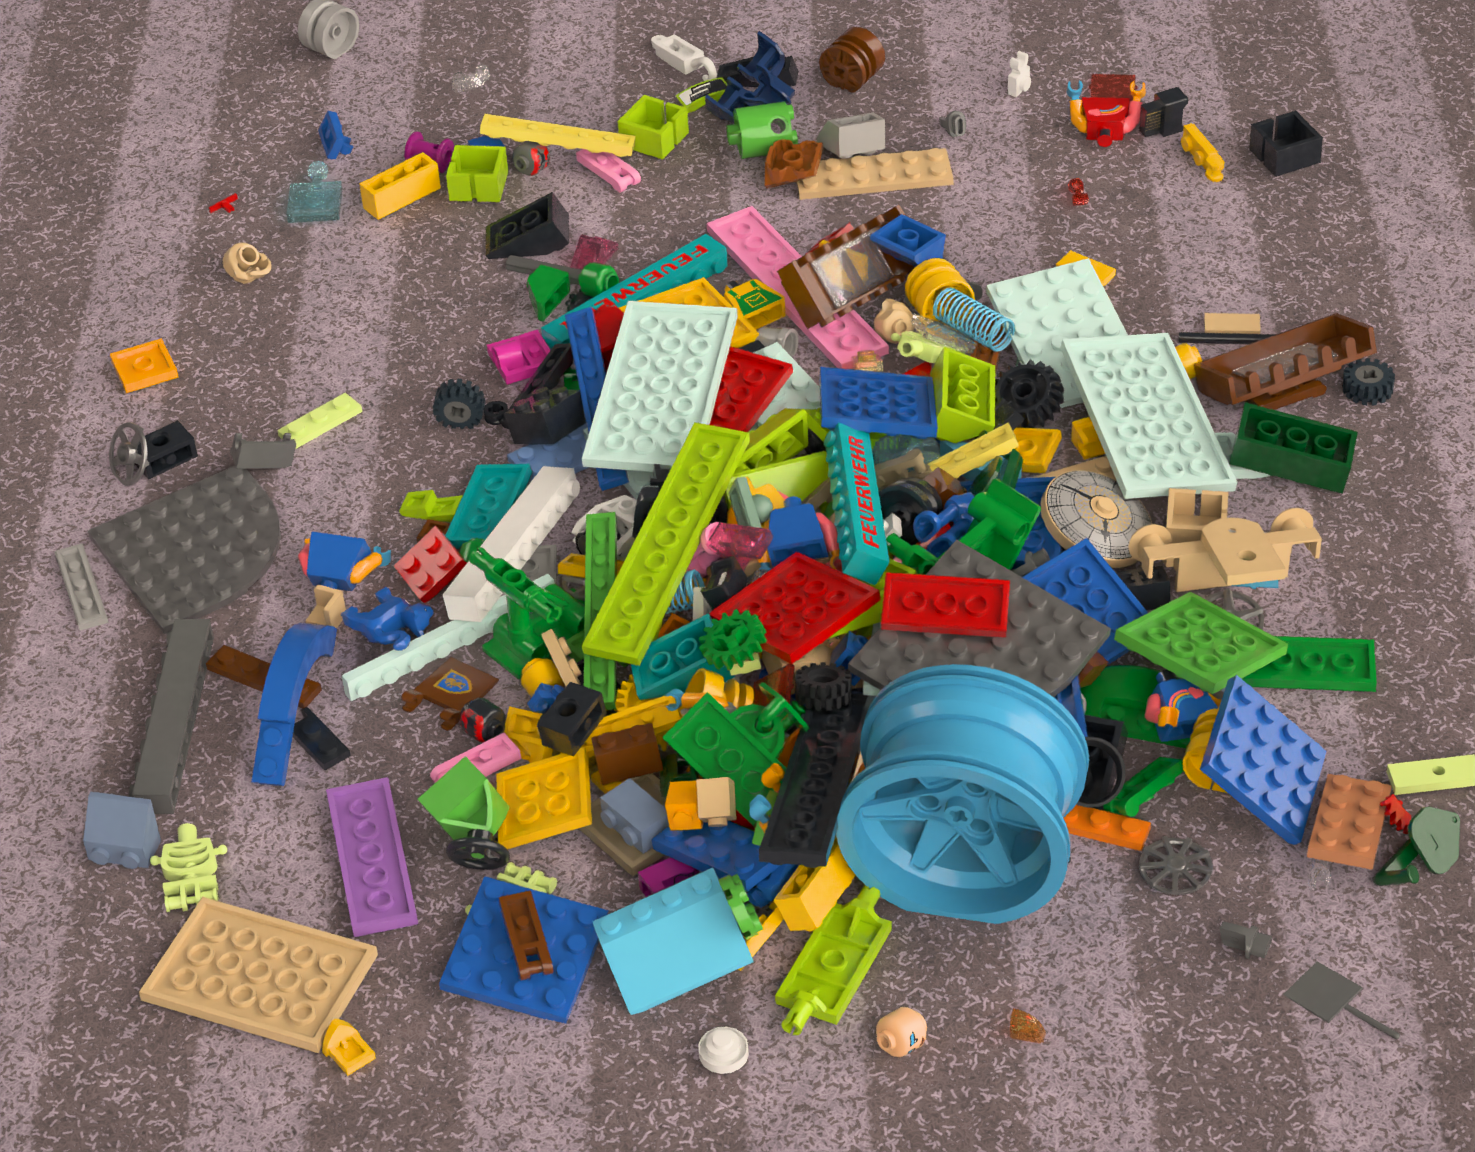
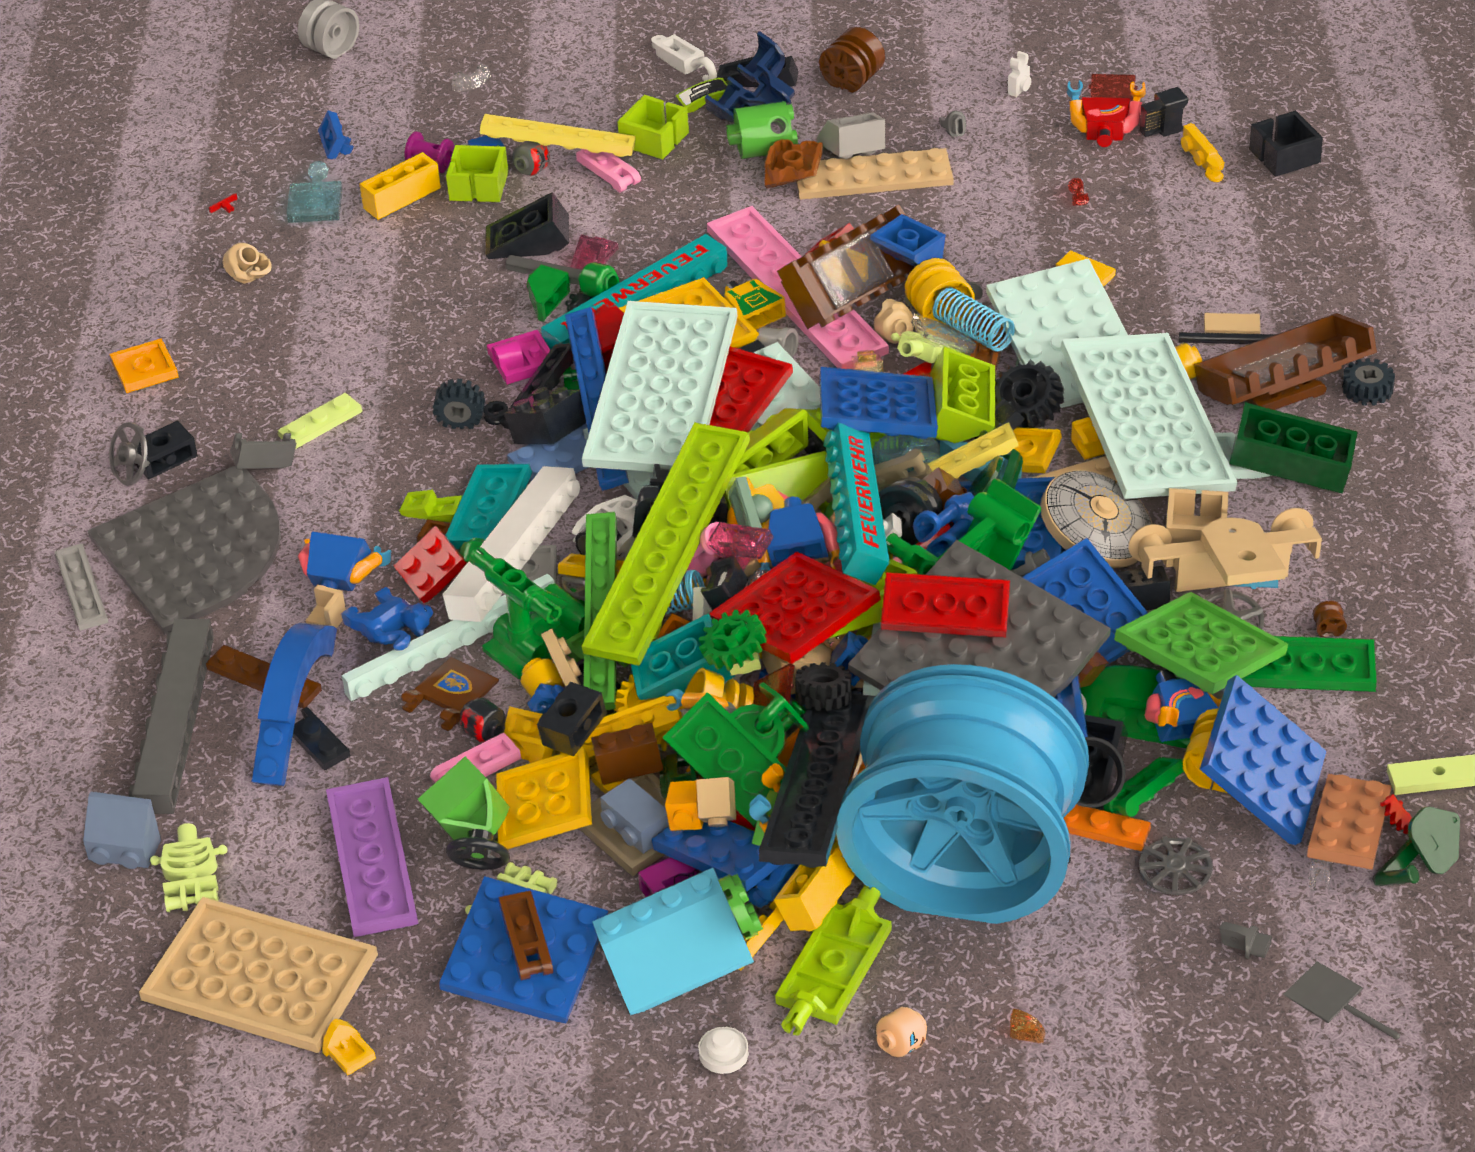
(1329, 619): none -> reddish brown wheel

